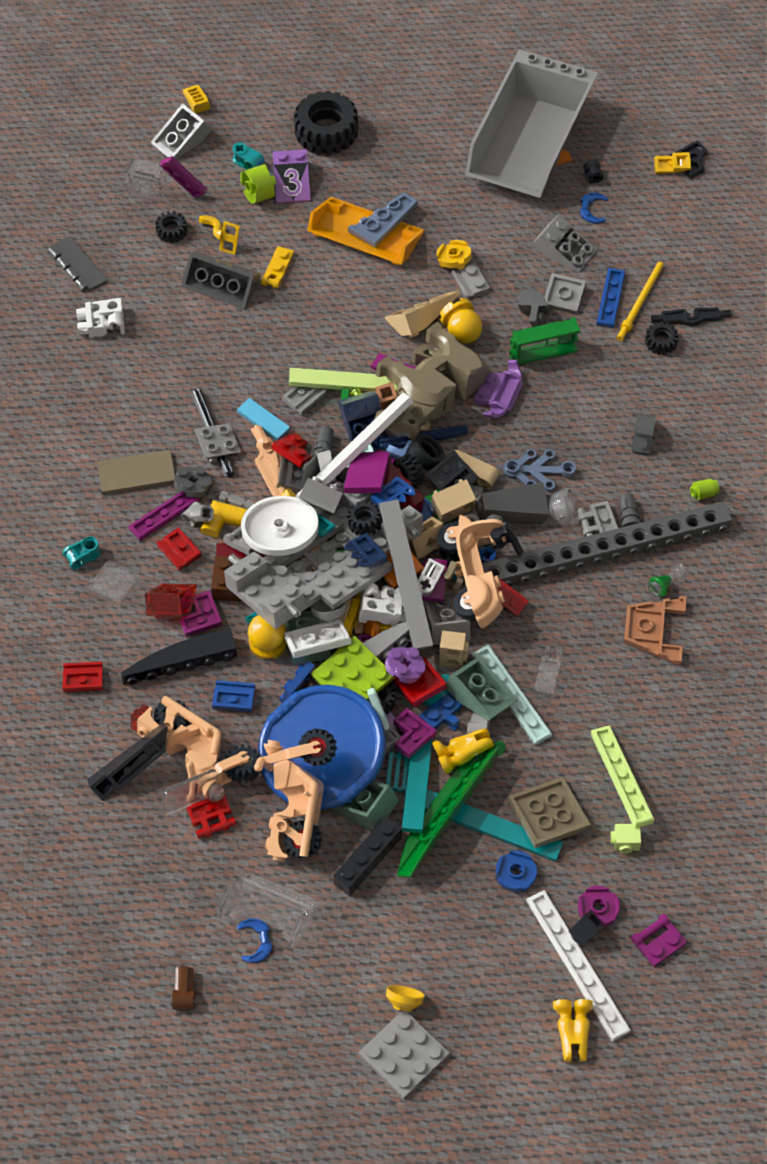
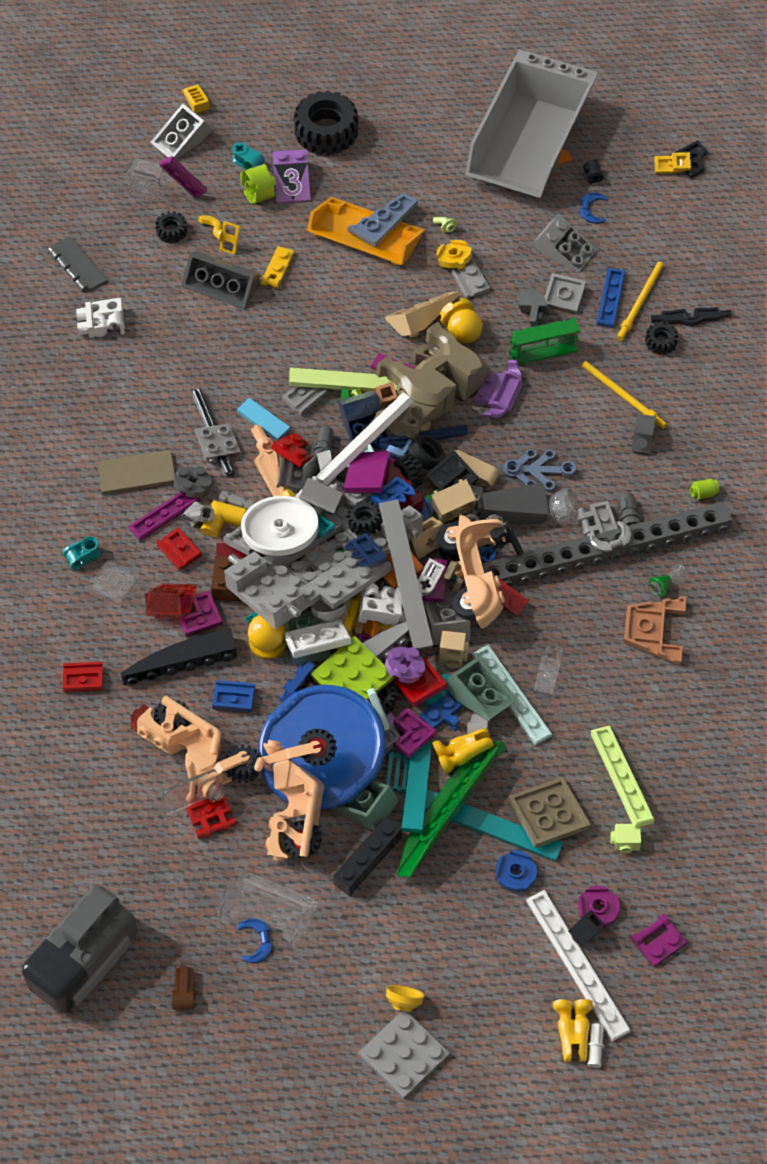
(80, 950): none -> piece
(129, 763): black wedge -> none
(448, 225): none -> yellowish green plate
(595, 1045): none -> white axle
(604, 546): none -> light grey piece
(622, 393): none -> yellow bar

